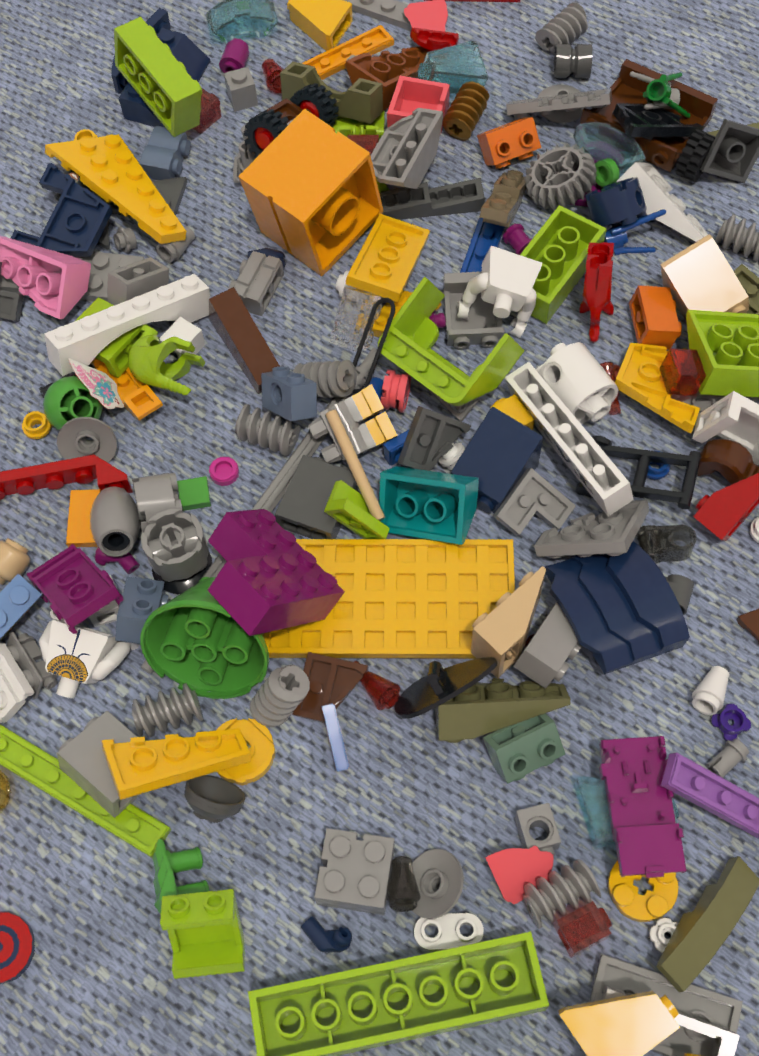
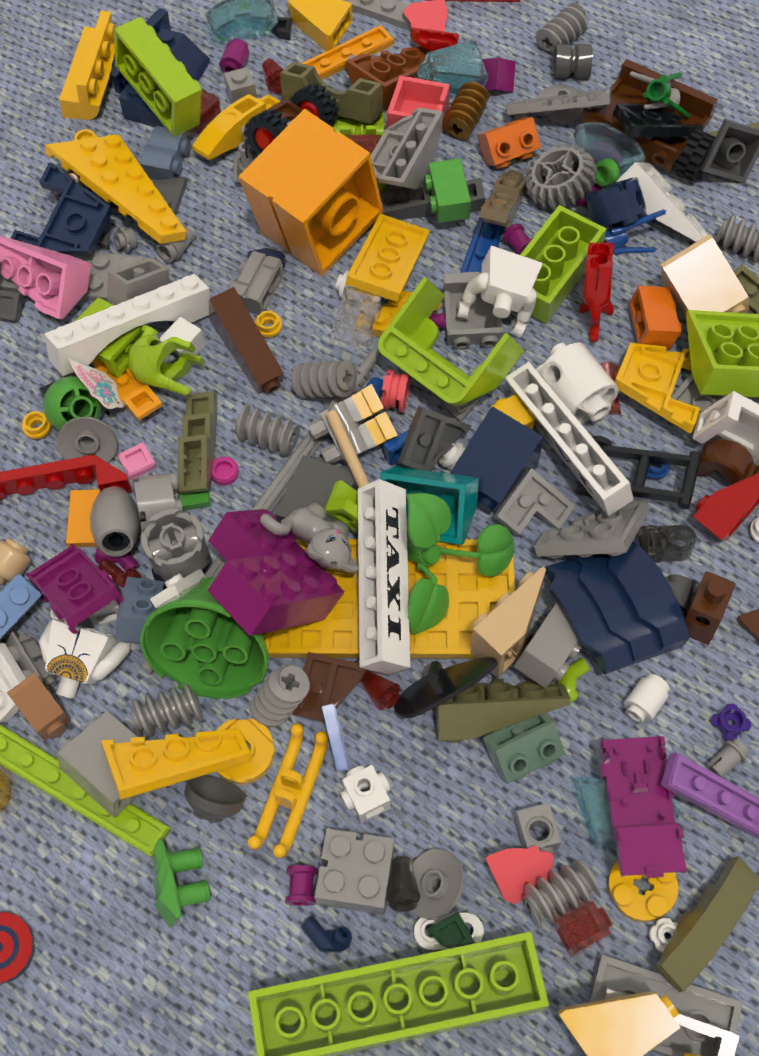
(39, 707): none -> medium nougat slope
(89, 71): none -> yellow brick
(118, 575): none -> clear red arm
(137, 461): none -> bright pink tile
(176, 586): none -> white plate
(197, 443): none -> olive slope
(204, 933): lime panel -> none
(225, 129): none -> yellow slope
(269, 317): none -> yellow plate
(283, 28): none -> black tile
(289, 394): sand blue brick -> none
(290, 792): none -> yellow piece
(301, 885): none -> magenta bush
(325, 538): none -> light grey animal
(367, 803): none -> white brick
(381, 341): black piece -> none
(383, 578): none -> white brick
(426, 521): none -> bright green plant
(448, 190): none -> bright green brick
(451, 932): none -> dark green tile
(500, 74): none -> magenta panel
(570, 678): none -> lime arm
(646, 698): none -> white brick
(682, 372): clear red brick -> none
(708, 602): none -> reddish brown torso
(711, 691): white cone -> none

